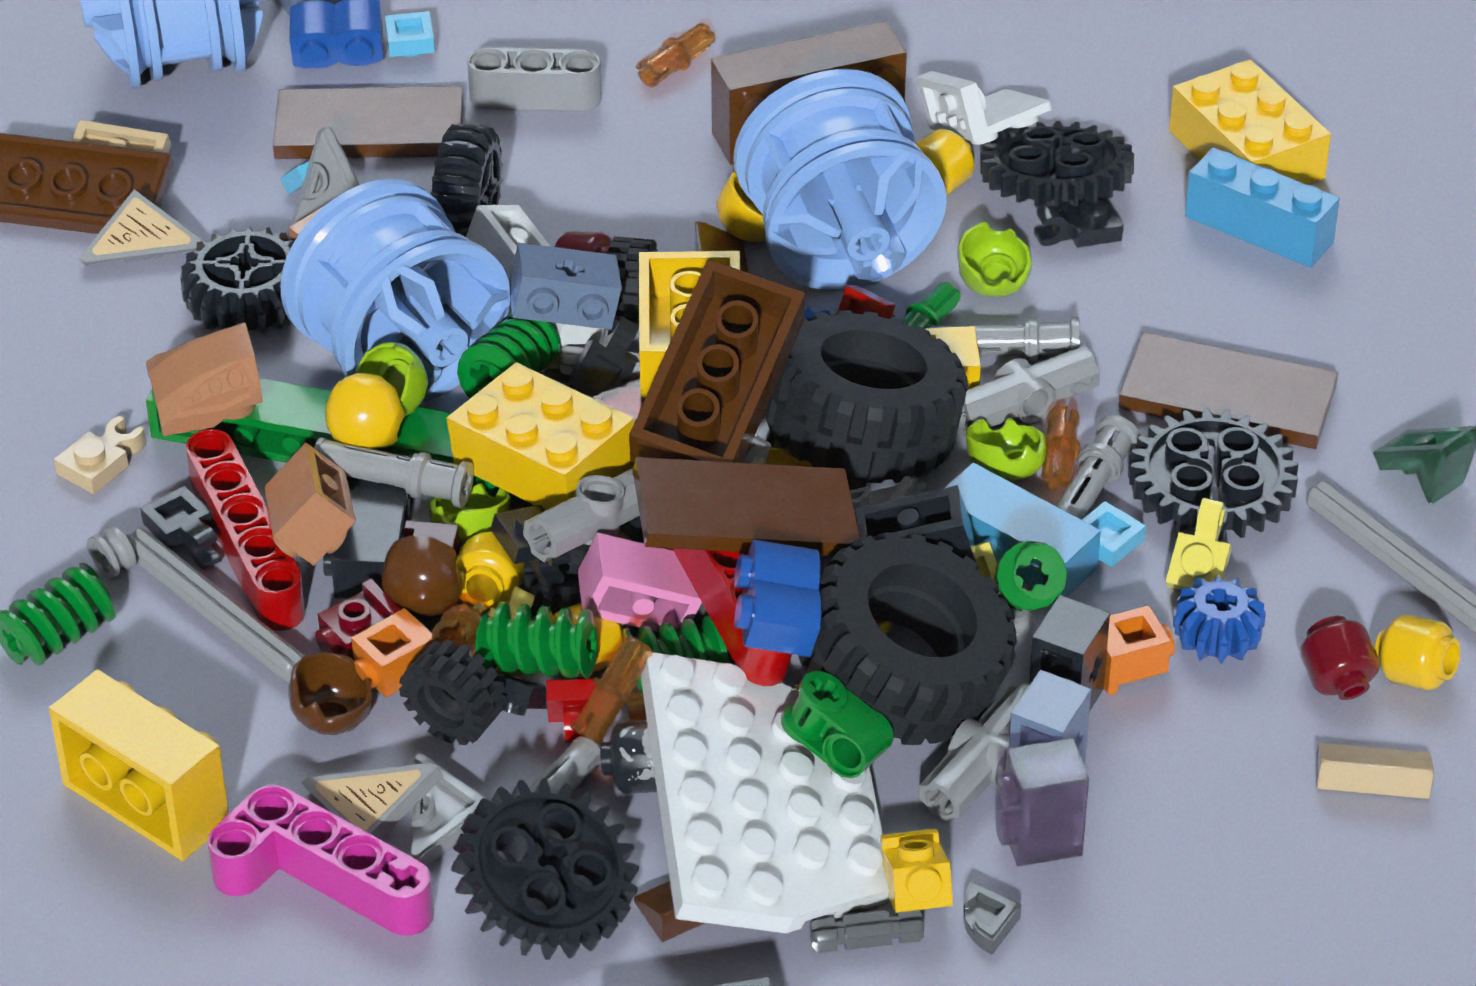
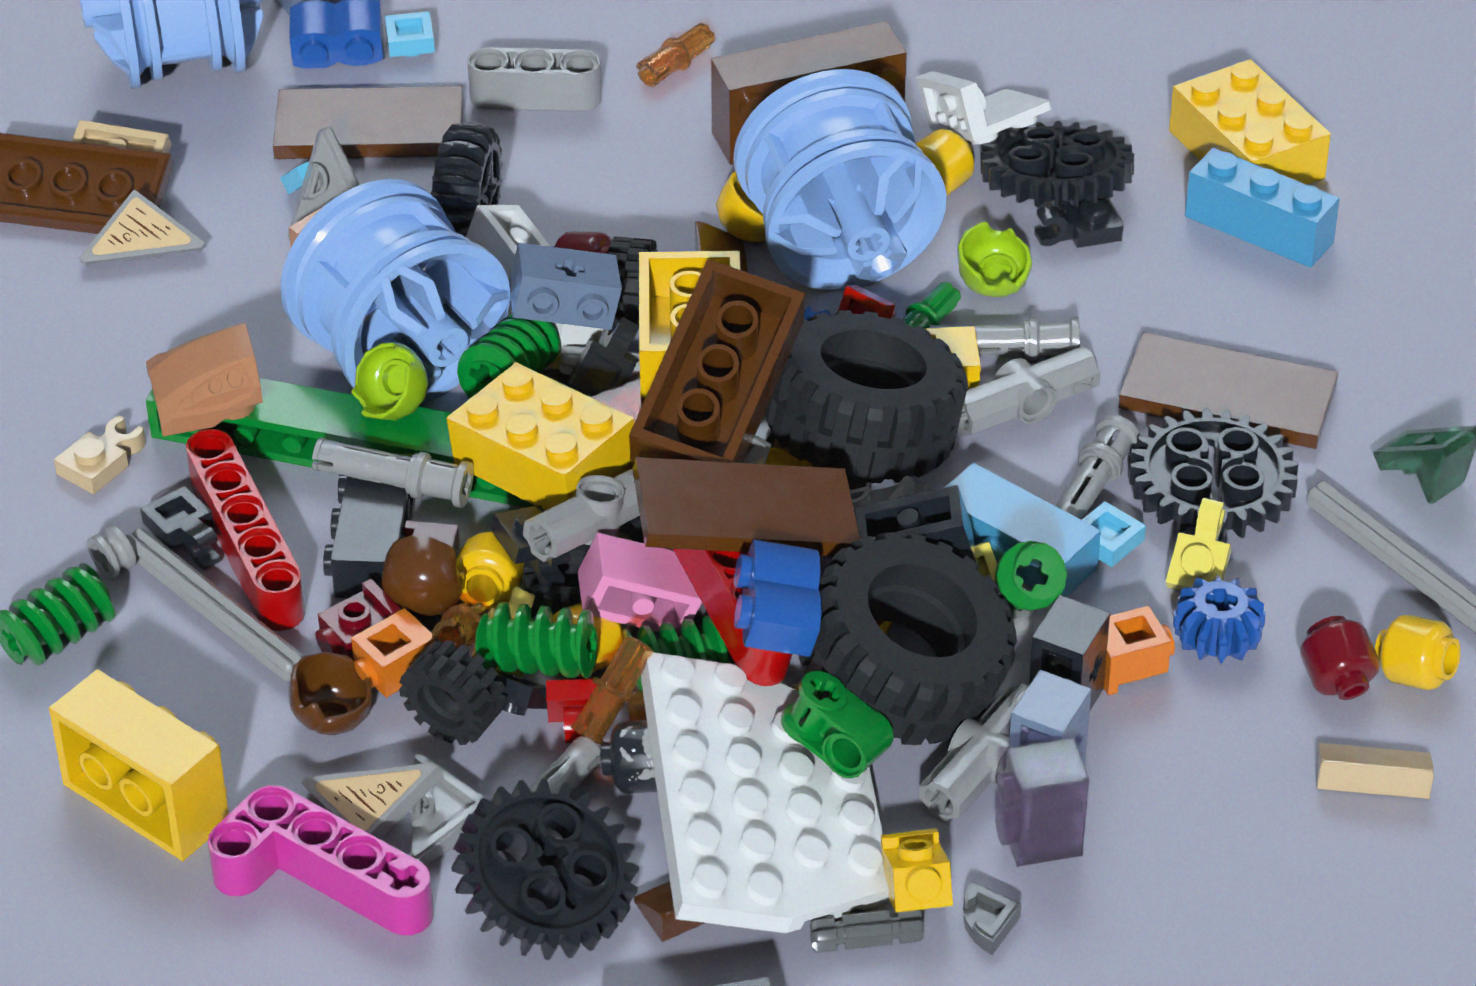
(236, 279): black gear -> none
(309, 505): nougat brick -> none
(364, 412): yellow hair -> none
(474, 516): lime hair -> none
(1008, 452): lime hair -> none
(1061, 447): clear orange axle -> none

